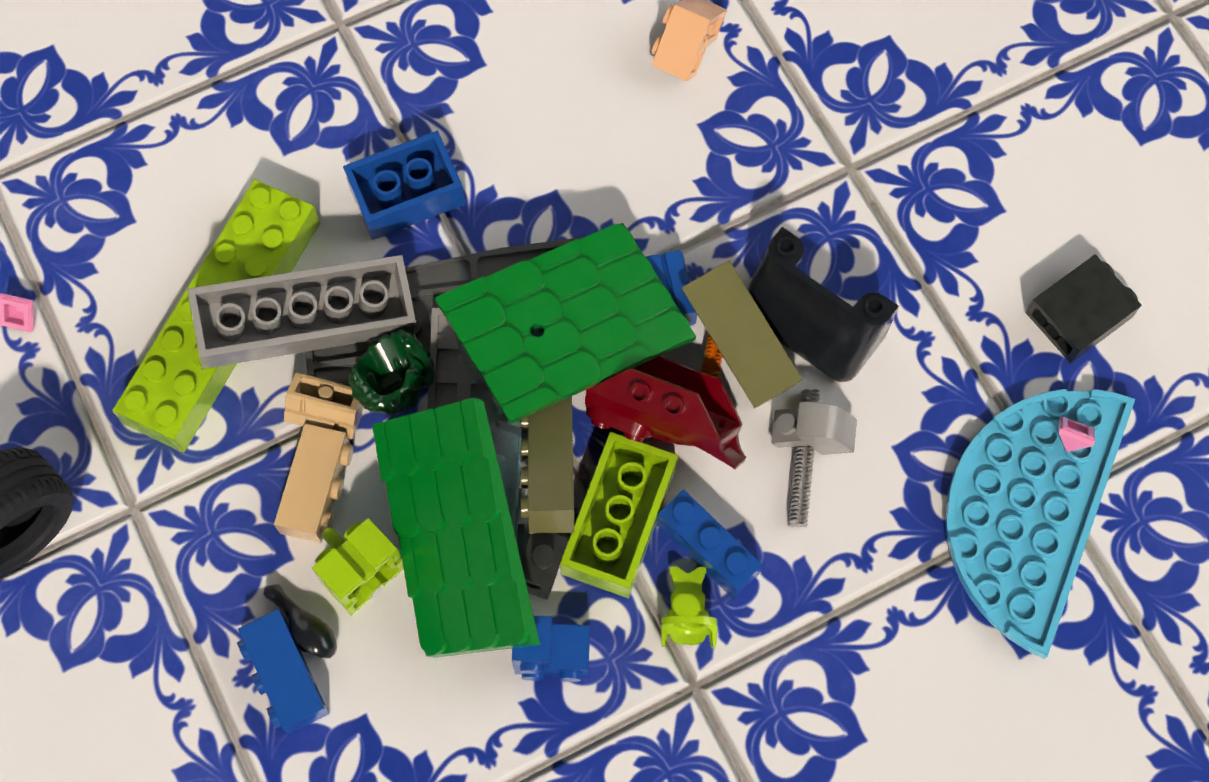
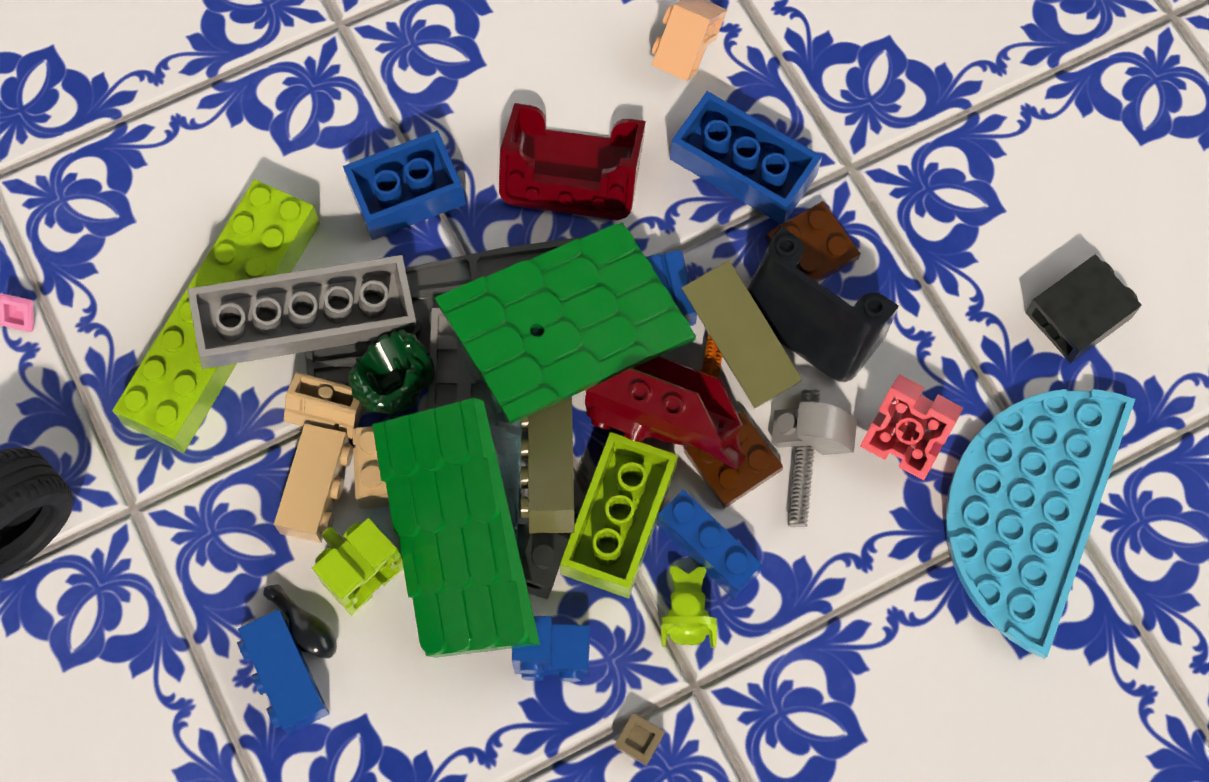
(369, 488): none -> tan brick
(569, 169): none -> dark red windscreen
(639, 739): none -> dark tan plate
(733, 484): none -> reddish brown plate
(745, 157): none -> blue brick
(824, 242): none -> reddish brown plate
(911, 427): none -> coral brick
(1075, 434): bright pink slope -> none

